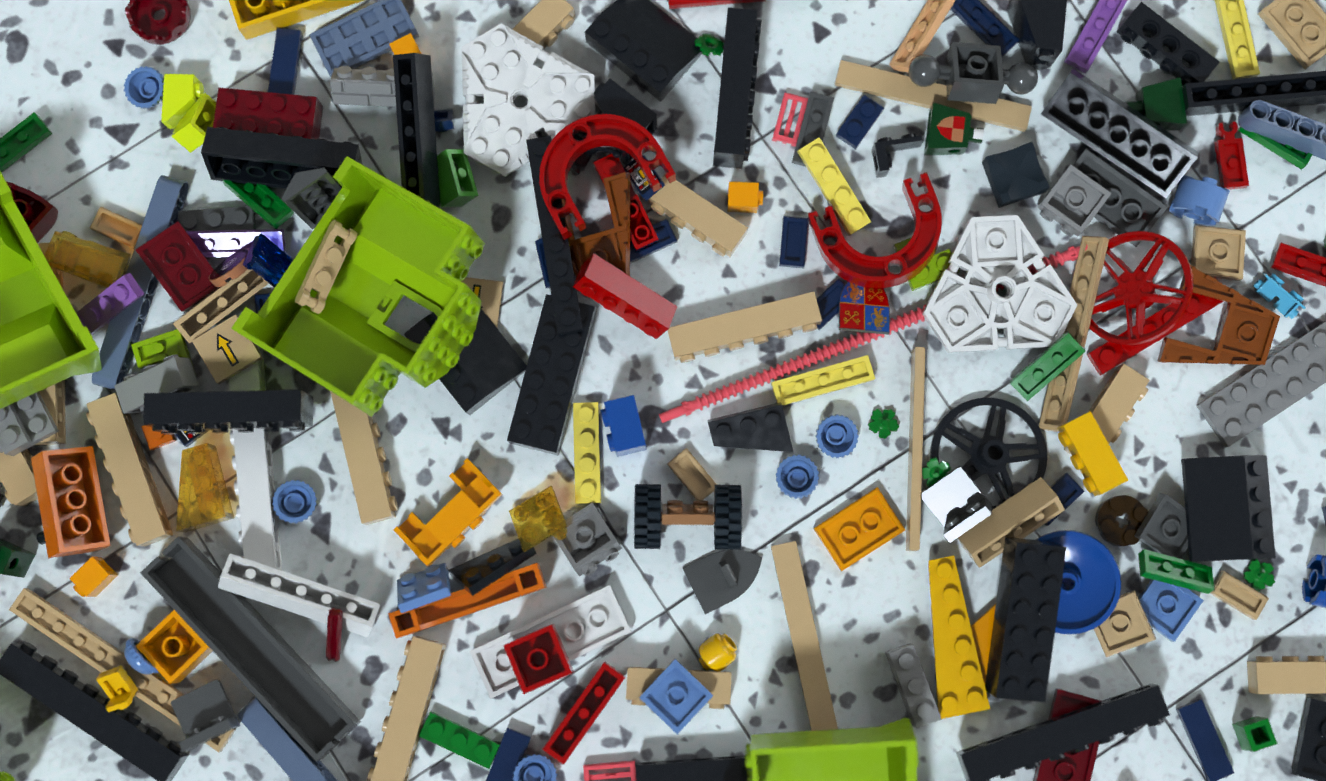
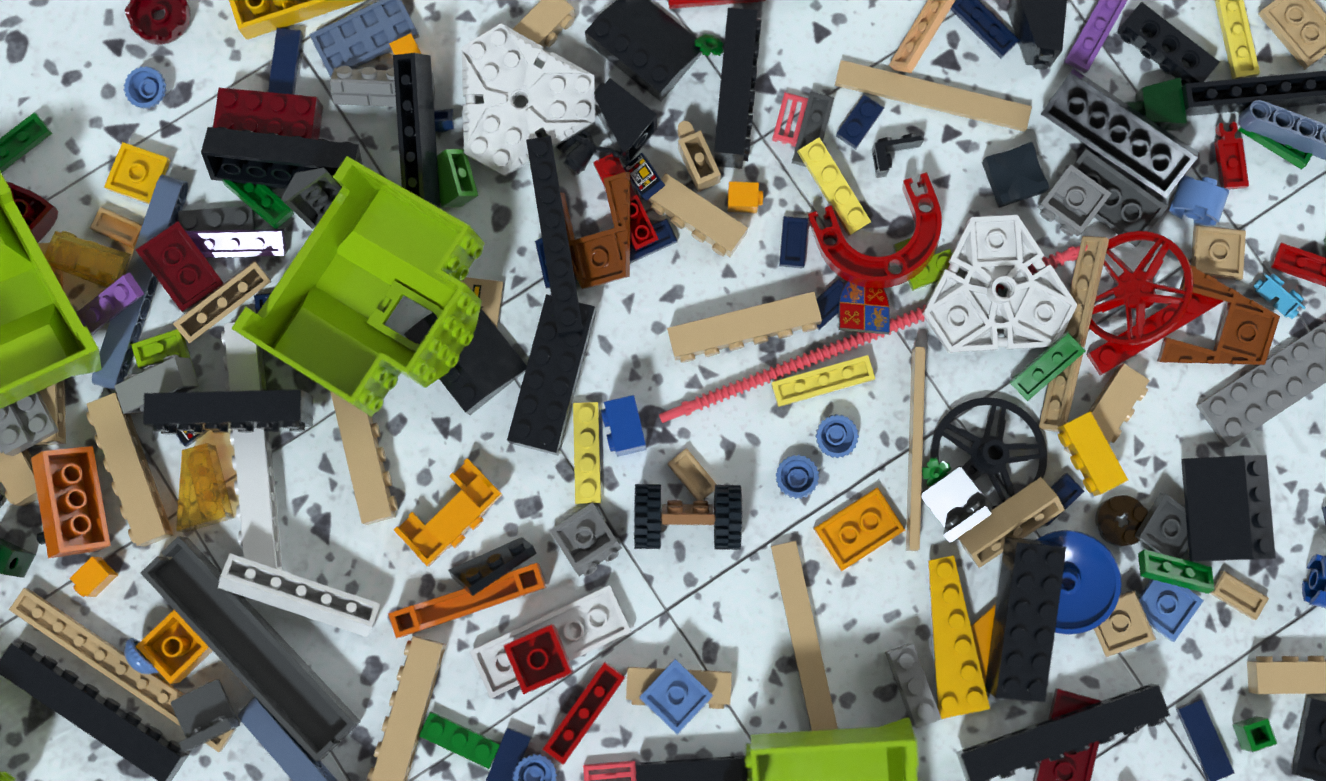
(118, 688): yellow bracket -> none
(136, 172): none -> yellow plate
(156, 439): orange plate -> none
(179, 96): neon yellow slope -> none
(193, 125): neon yellow slope -> none
(226, 351): tan tile -> none
(230, 268): tile -> none
(267, 260): clear blue plate -> none
(294, 501): medium blue hat -> none
(325, 266): tan plate -> none
(334, 634): dark red axle -> none
(423, 587): medium blue plate -> none
(539, 519): clear yellow hinge -> none
(600, 131): red piece -> none
(625, 296): brick -> none
(697, 157): none -> tan brick
(717, 652): yellow head -> none
(722, 577): dark grey shield -> none
(753, 429): black wing -> none
(883, 423): green plant -> none
(949, 131): dark green torso -> none
(973, 73): dark grey brick -> none
(1259, 575): green plant -> none

